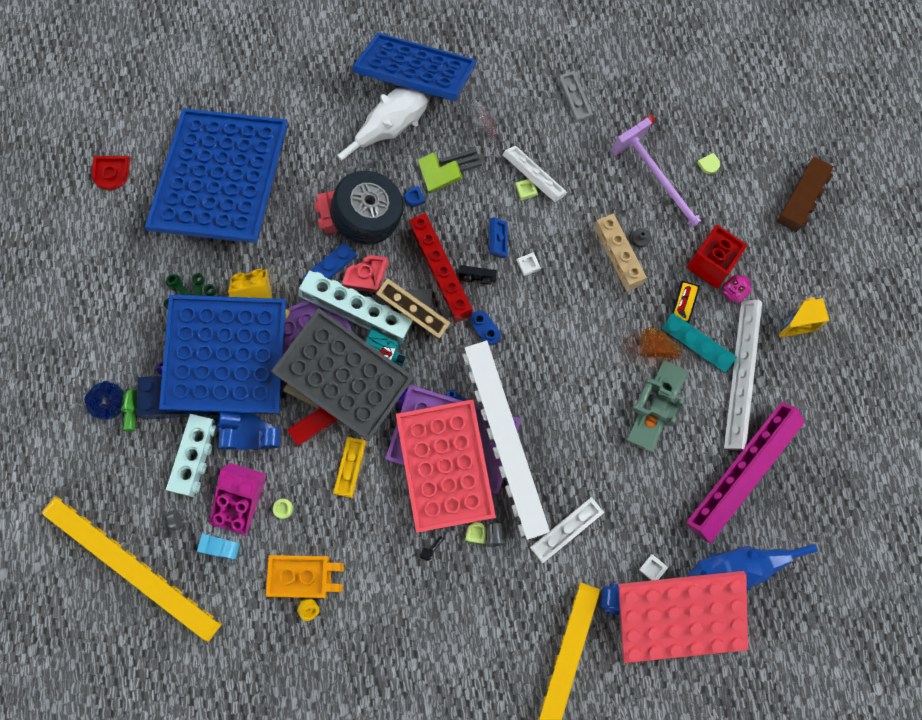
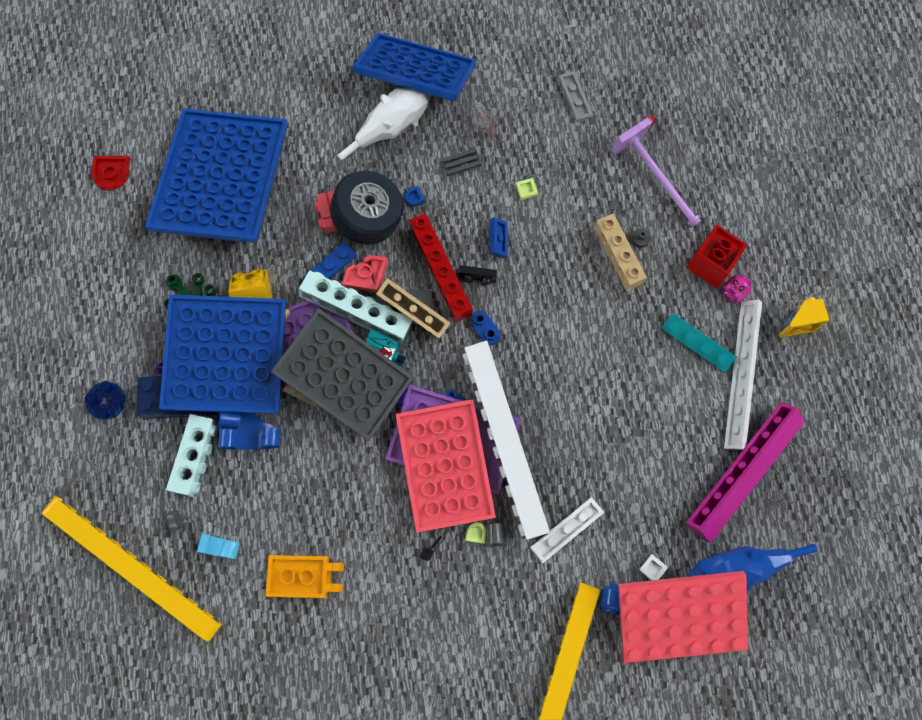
(129, 408): bright green arm -> none
(236, 498): dark pink slope -> none
(282, 508): yellowish green tile -> none
(308, 609): yellow tile -> none
(311, 426): red tile -> none
(349, 467): yellow tile -> none
(436, 176): lime tile -> none
(528, 264): white tile -> none
(534, 173): white tile -> none
(658, 344): clear orange slope -> none
(663, 409): sand green piece -> none
(685, 300): slope -> none
(709, 164): yellowish green tile -> none
(805, 193): reddish brown brick -> none

